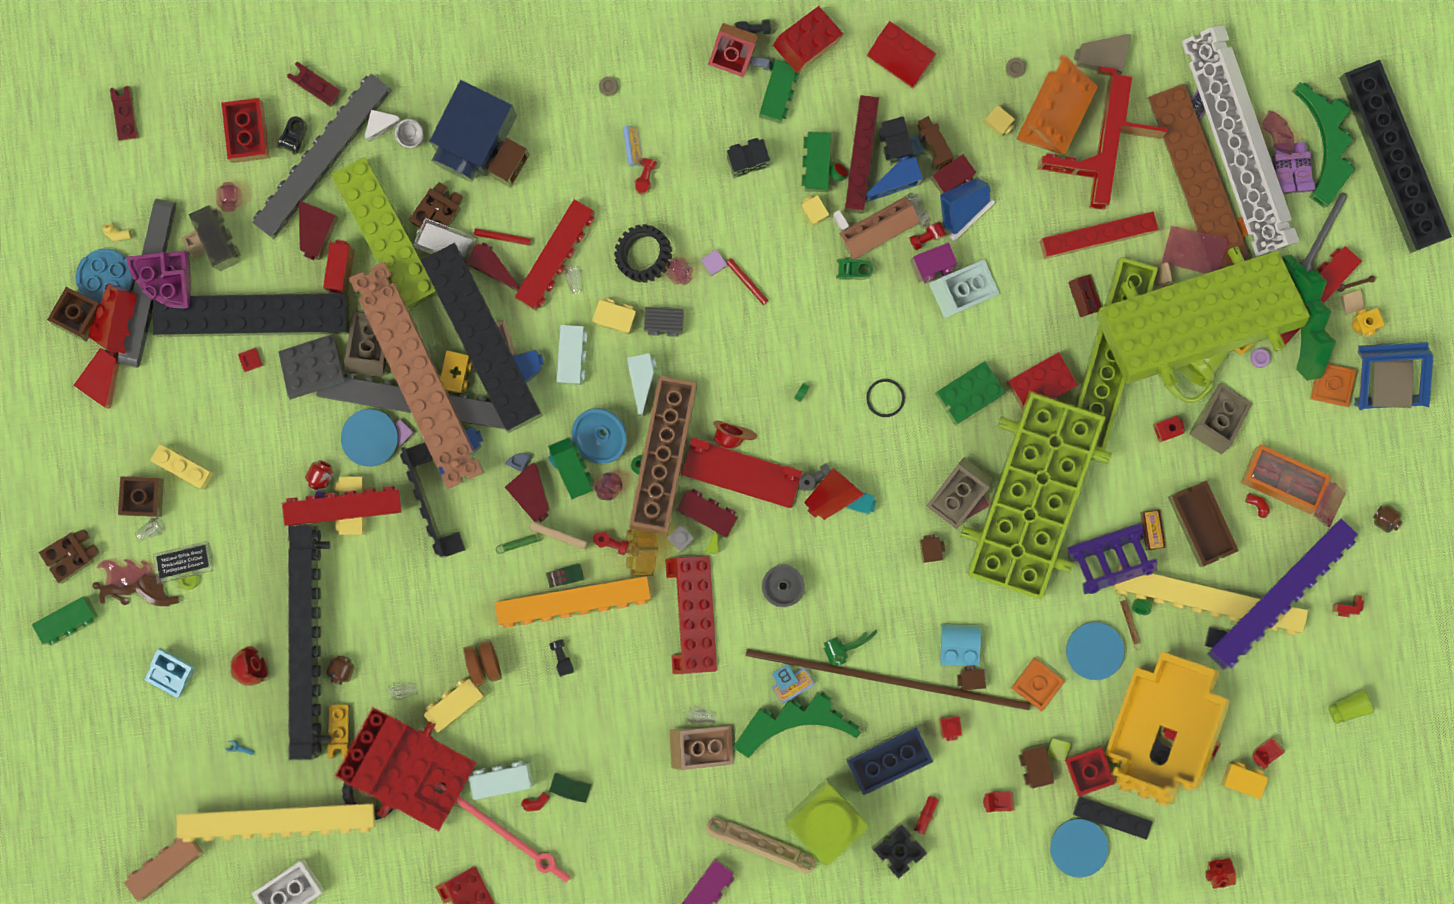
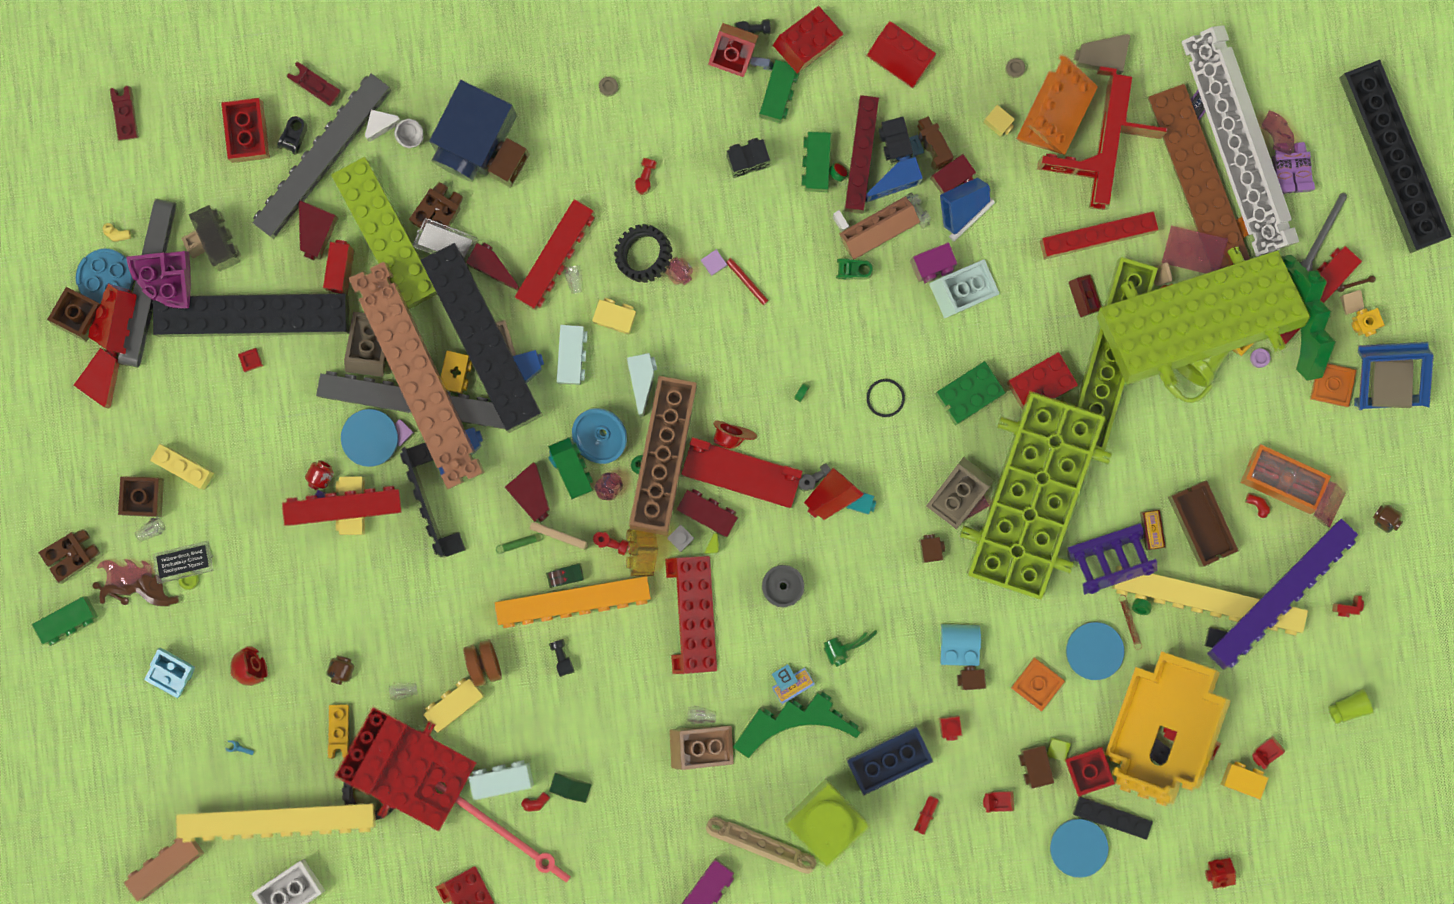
(228, 197): head -> none
(303, 637): black brick -> none
(311, 366): dark grey plate -> none
(502, 236): red bar -> none
(518, 461): sand blue tile -> none
(633, 146): slope -> none
(663, 321): dark grey brick -> none
(814, 210): light yellow brick -> none
(888, 679): reddish brown piece -> none
(911, 850): black brick -> none
(933, 232): red leg -> none
(1169, 428): red brick -> none
(1221, 419): dark tan slope -> none
(1334, 141): green arch -> none

